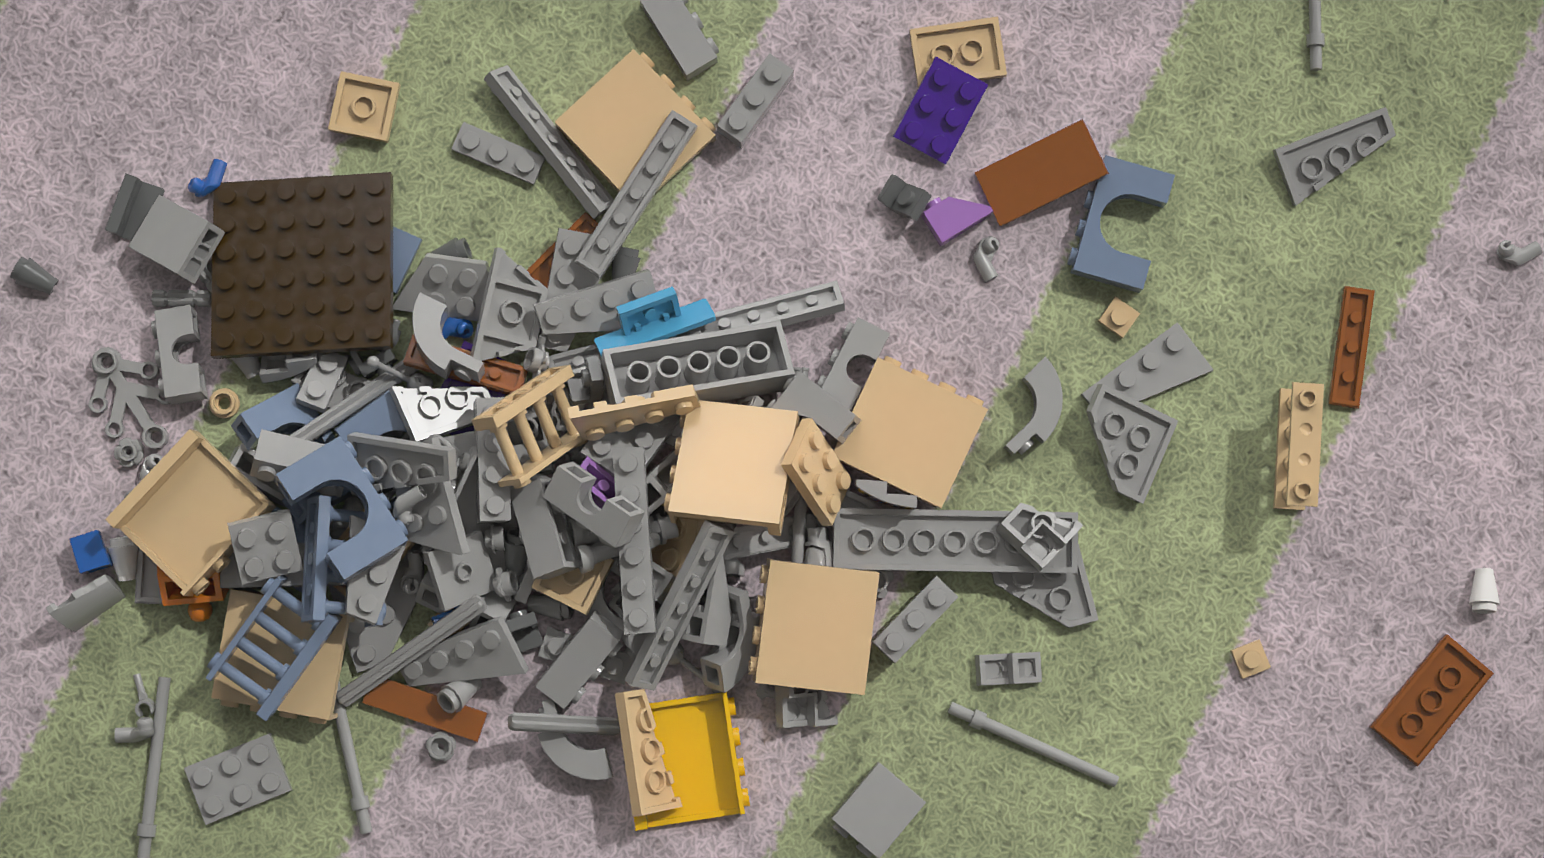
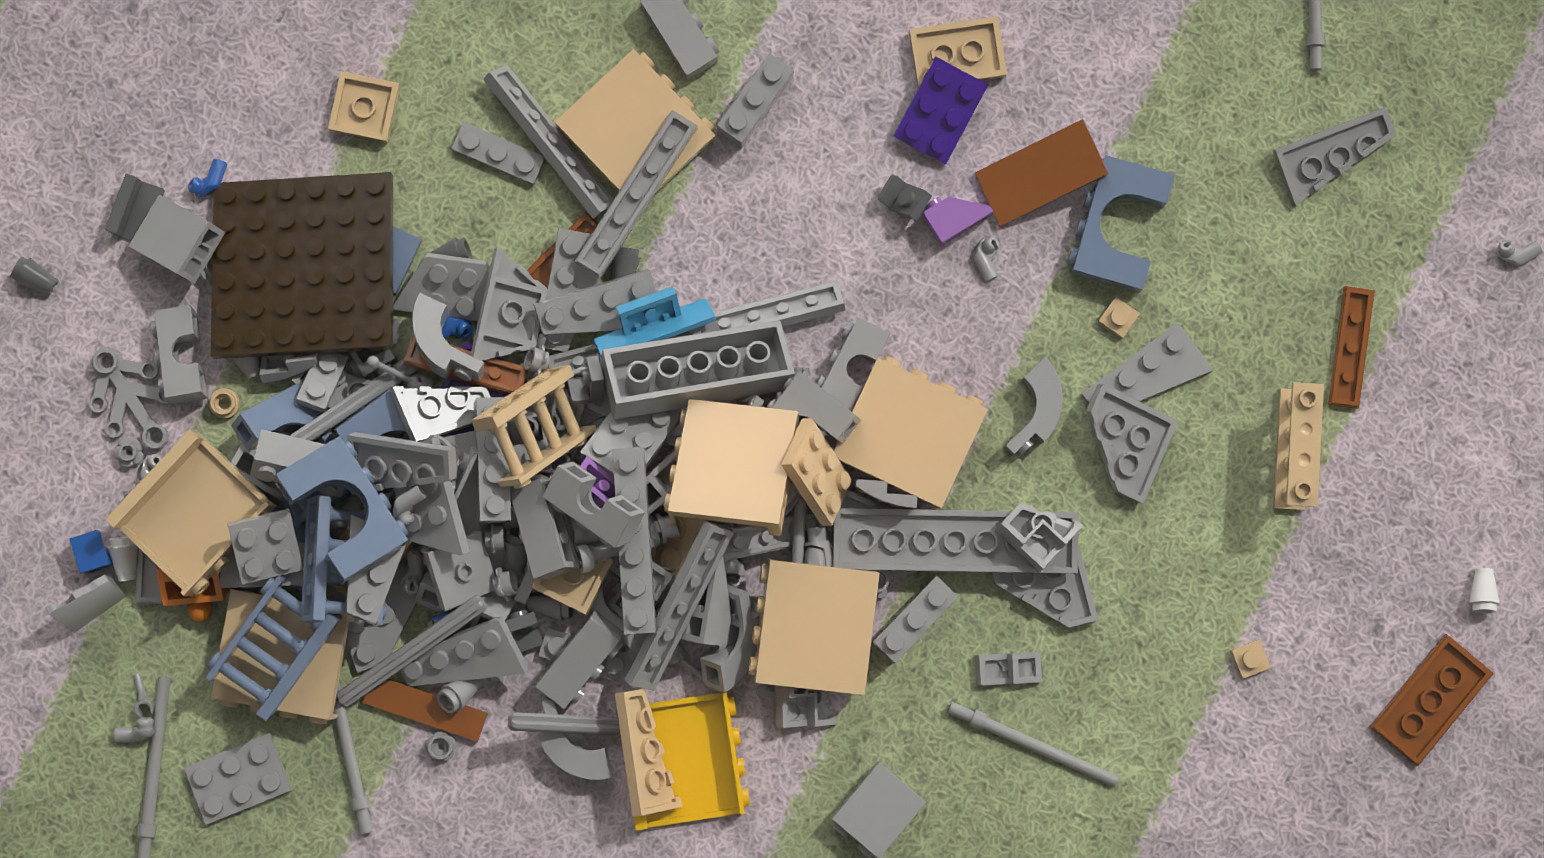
(178, 298): light grey axle -> none
(633, 410): tan wing -> none

